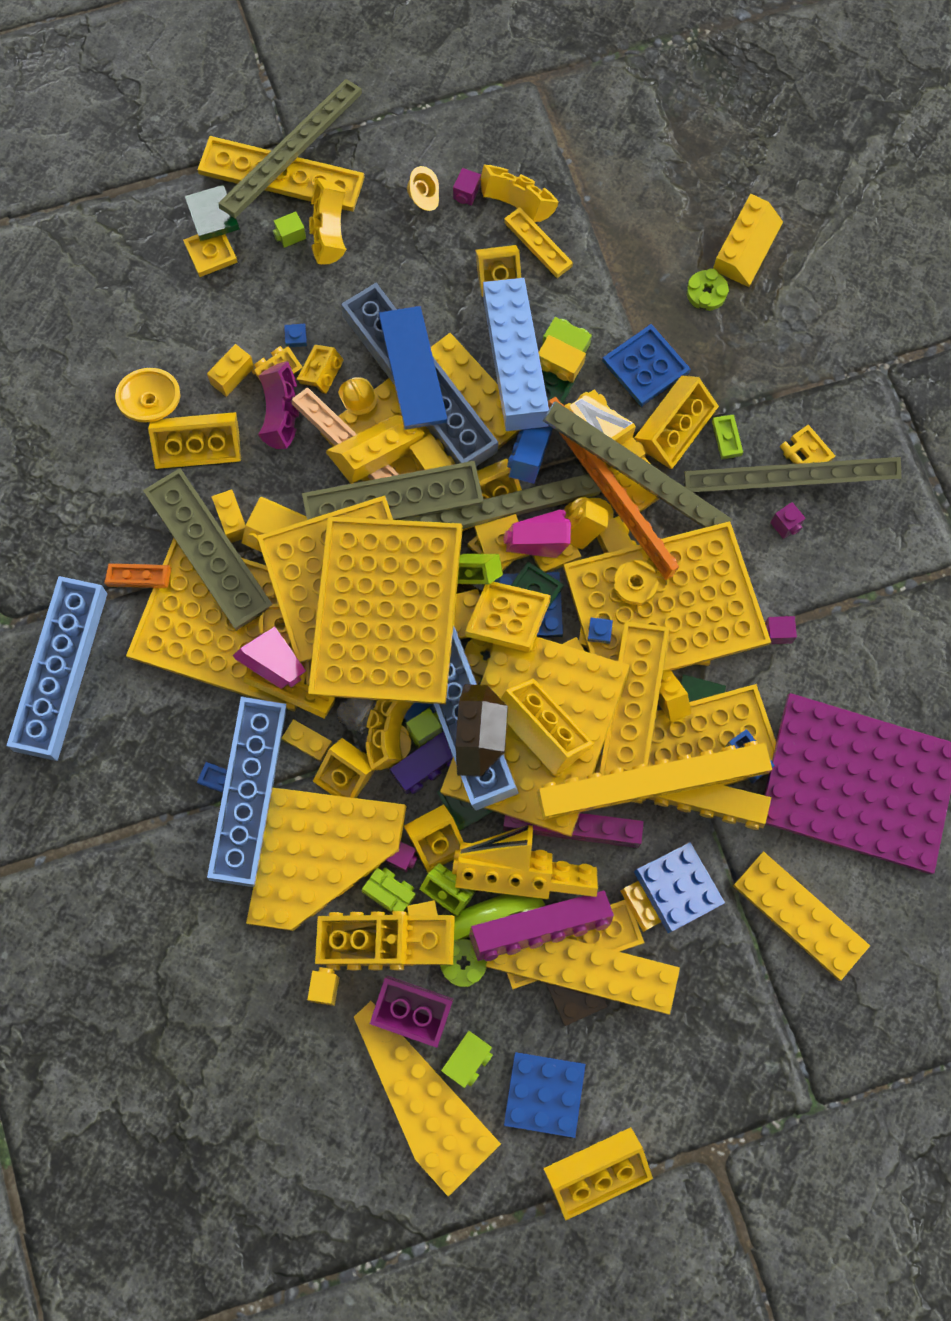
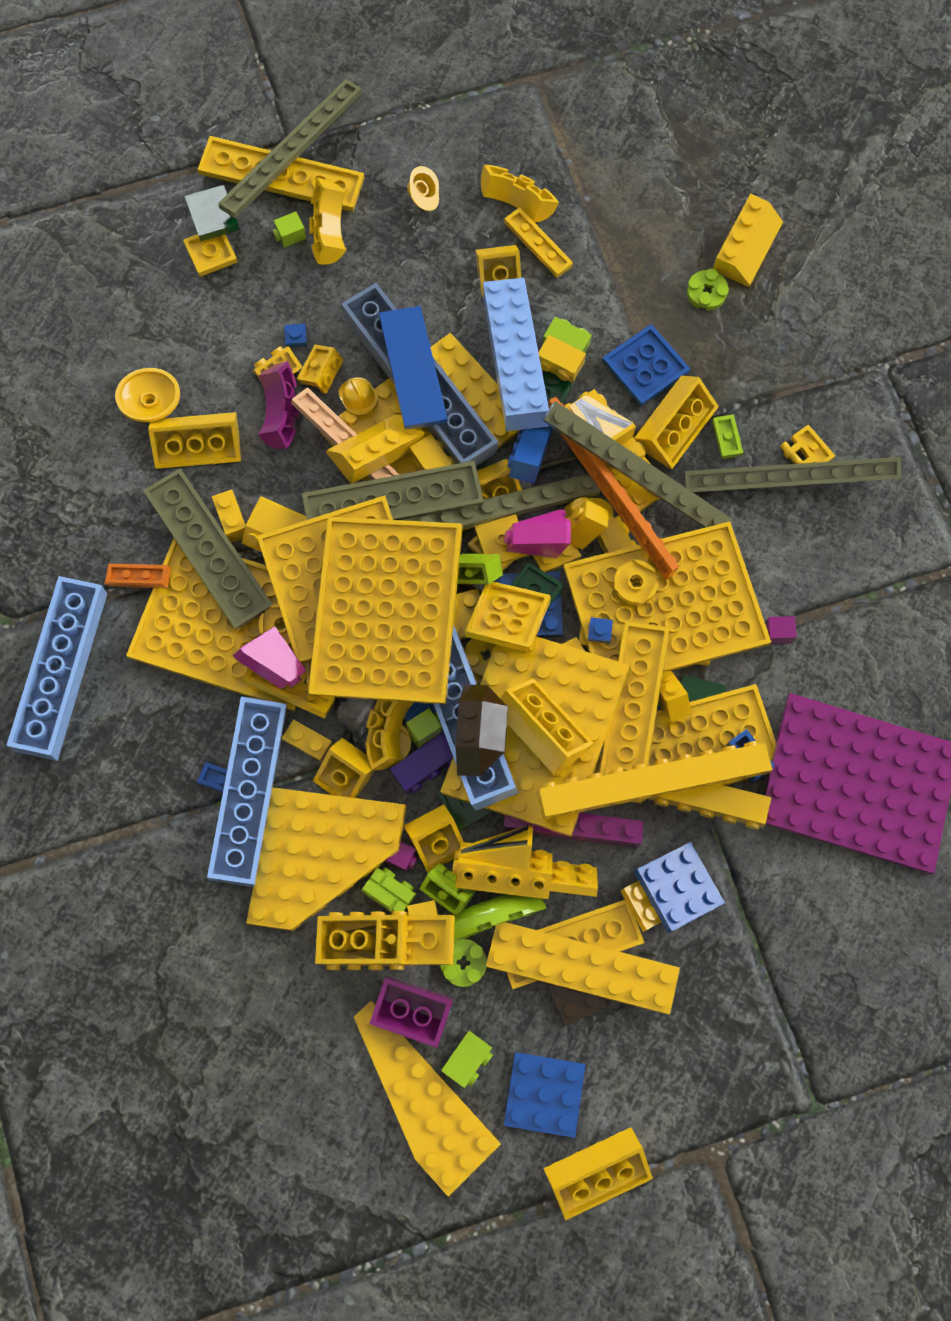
(230, 370): yellow brick -> none
(323, 987): yellow brick -> none
(466, 186): magenta brick -> none
(540, 926): magenta brick -> none
(788, 520): magenta brick -> none
(801, 916): yellow plate -> none

